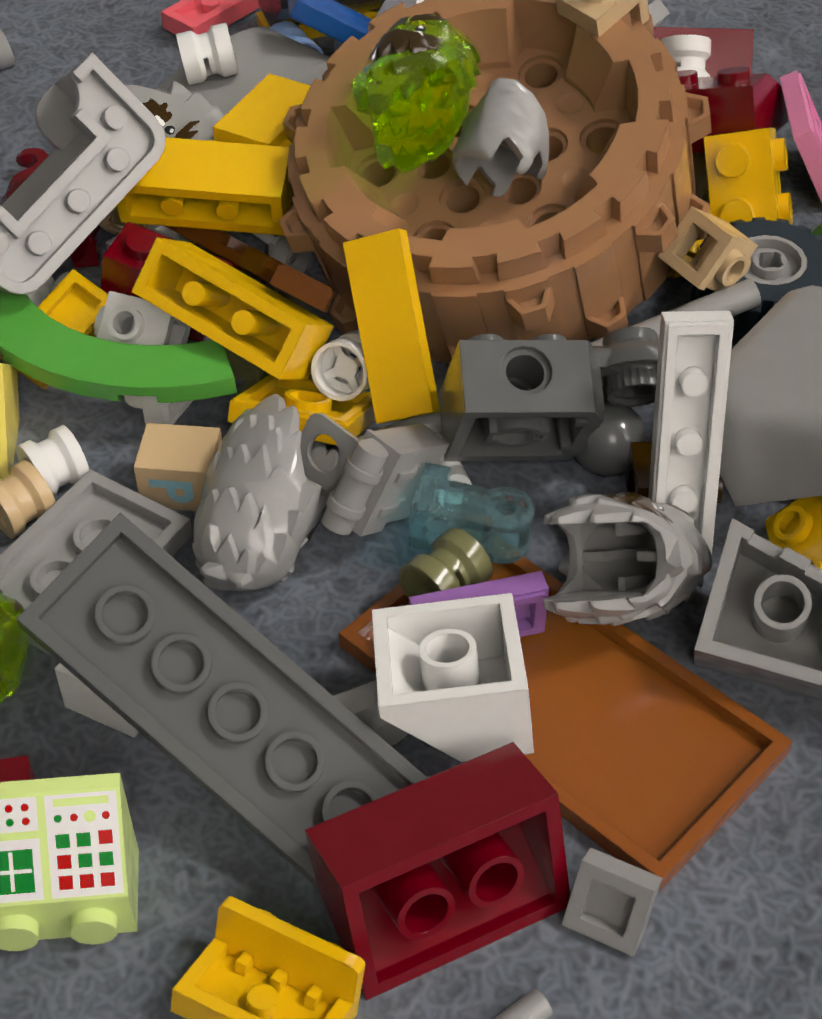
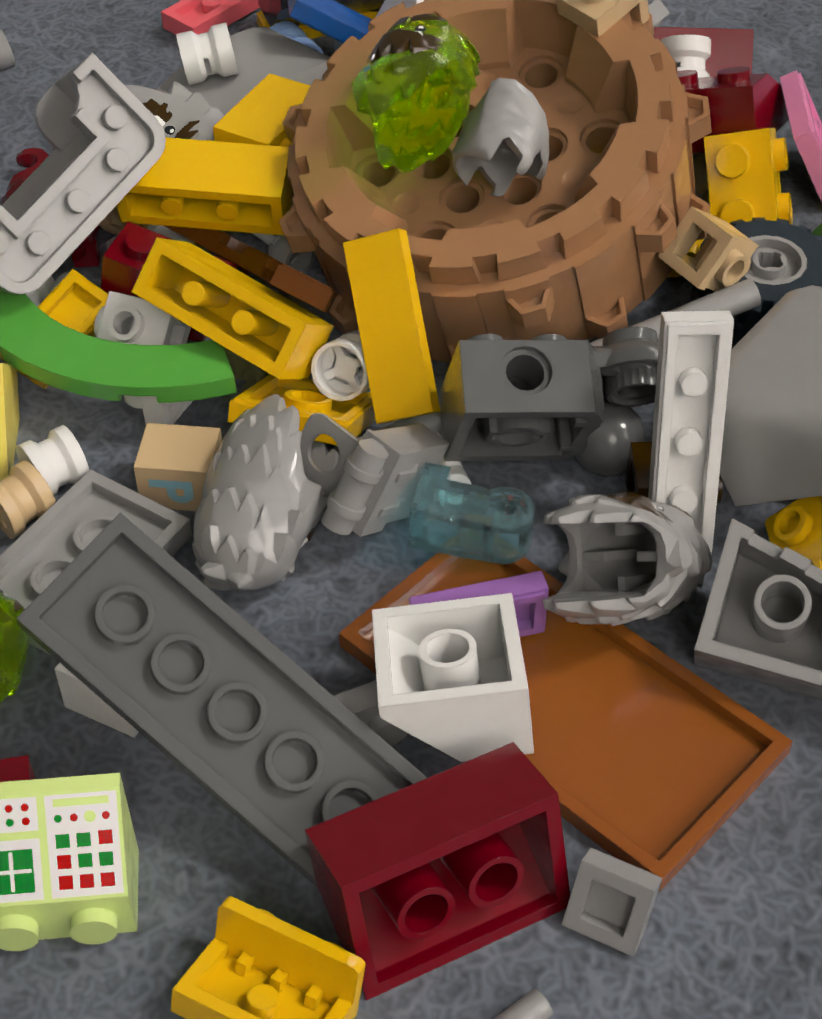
(453, 562): olive wheel -> none

